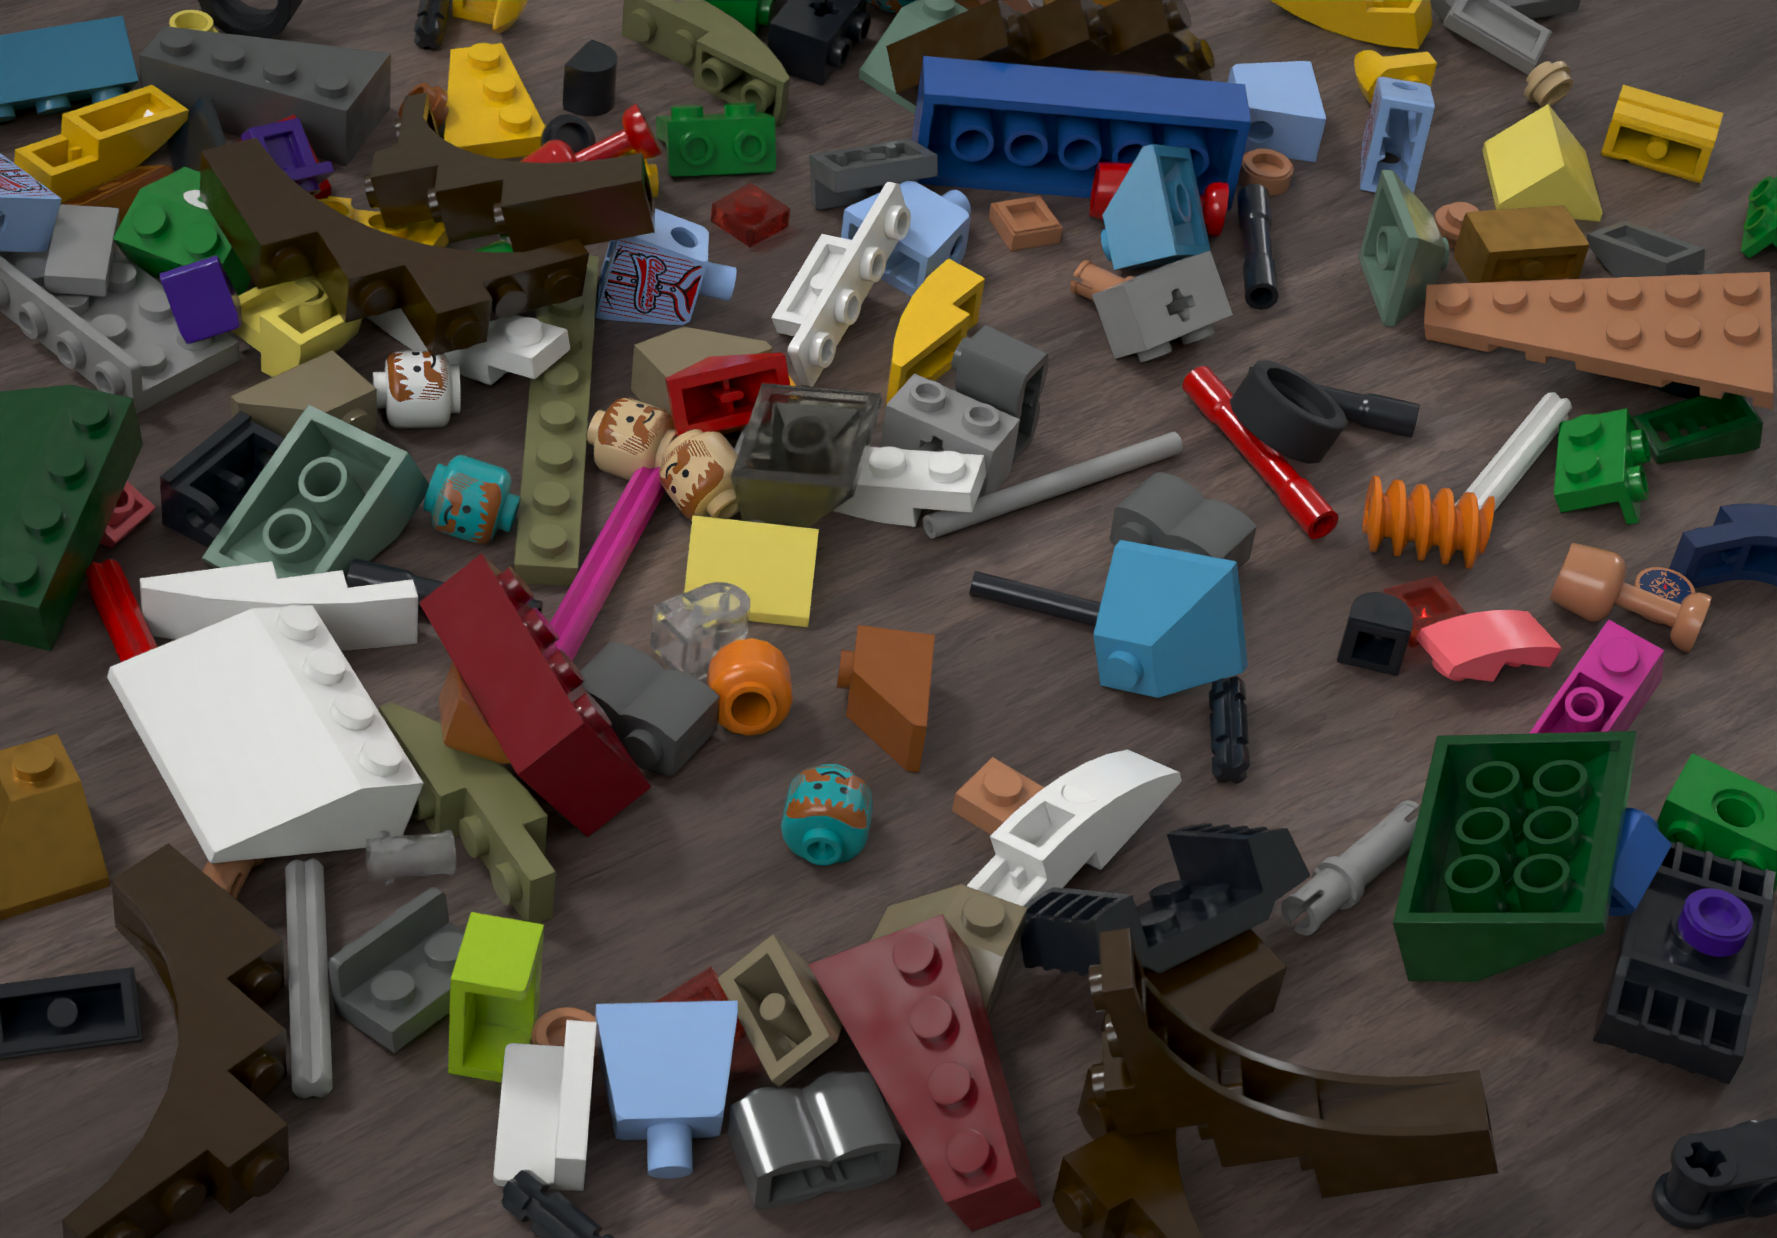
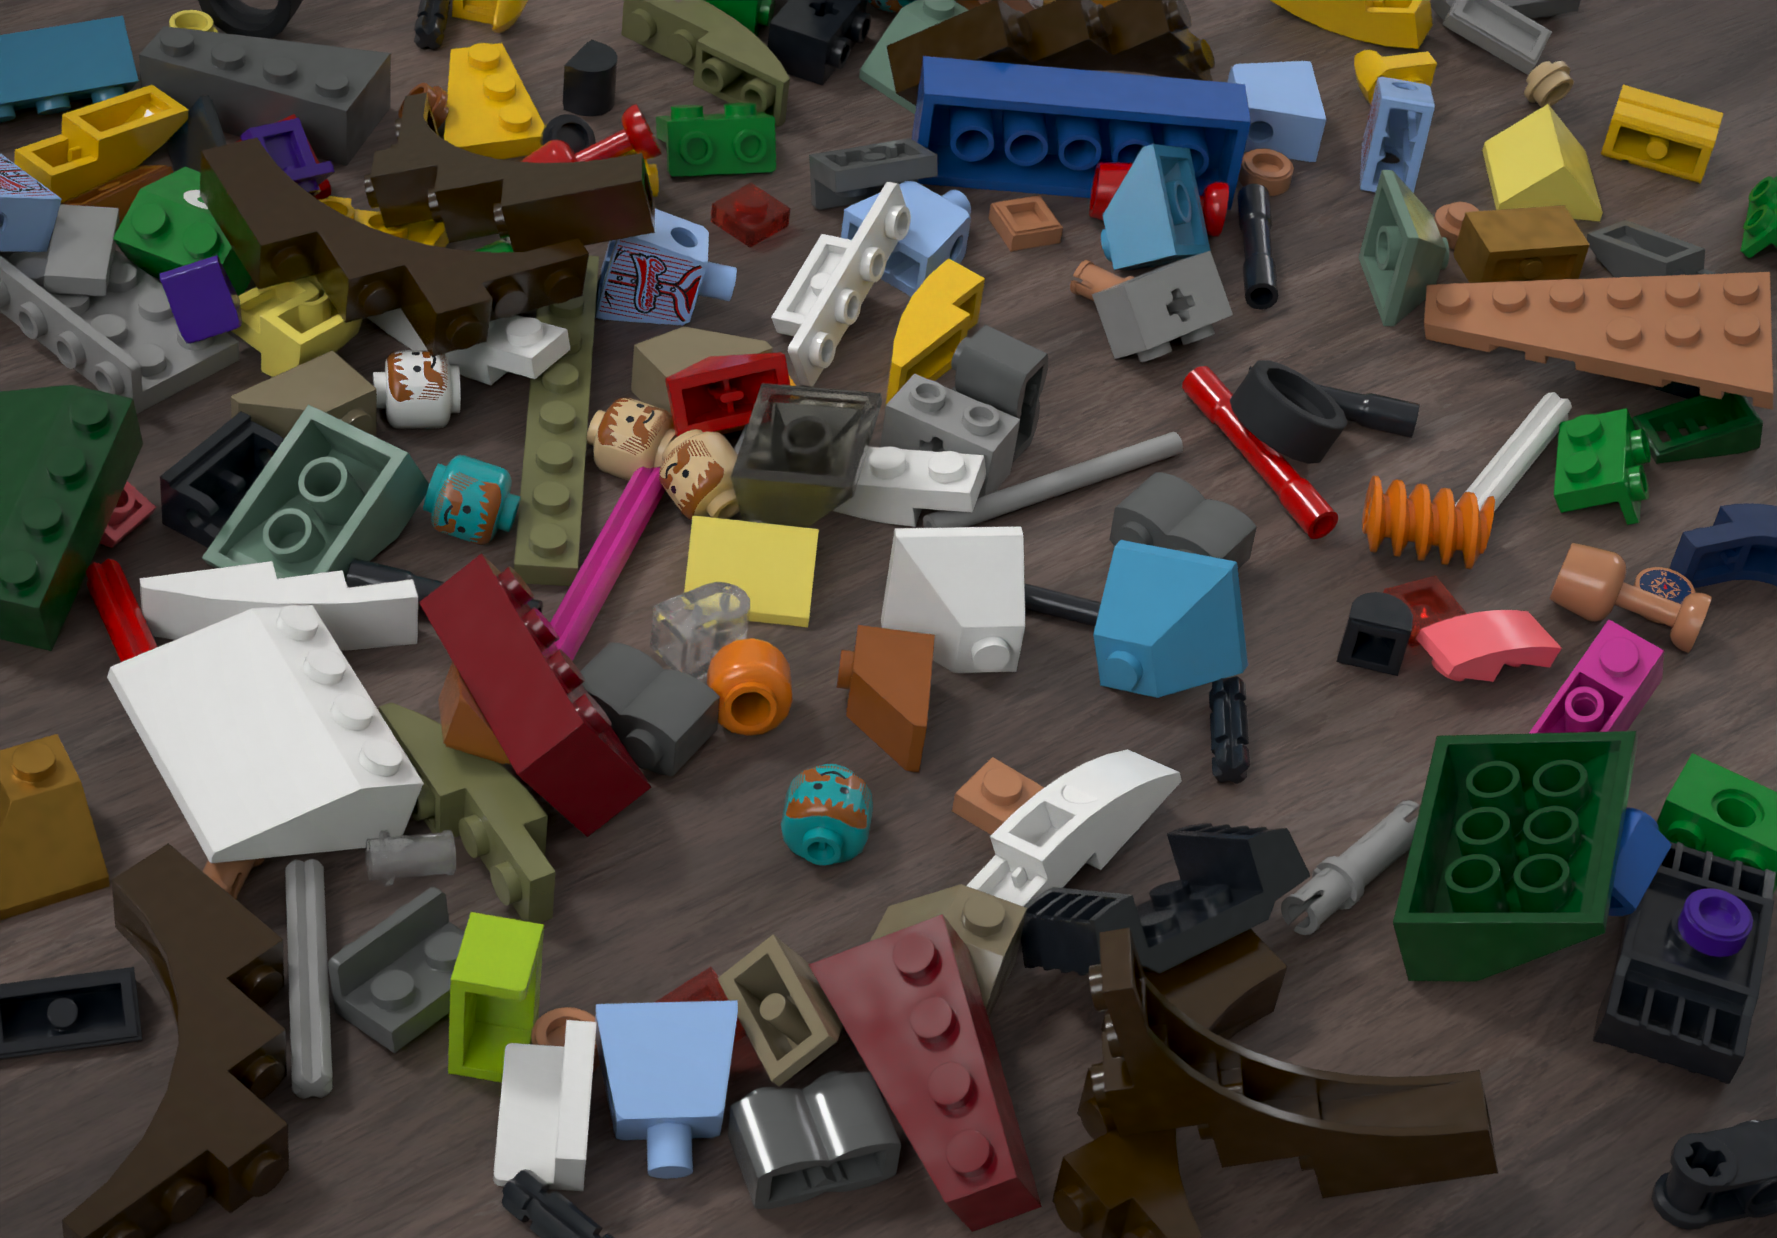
(962, 590): none -> white slope

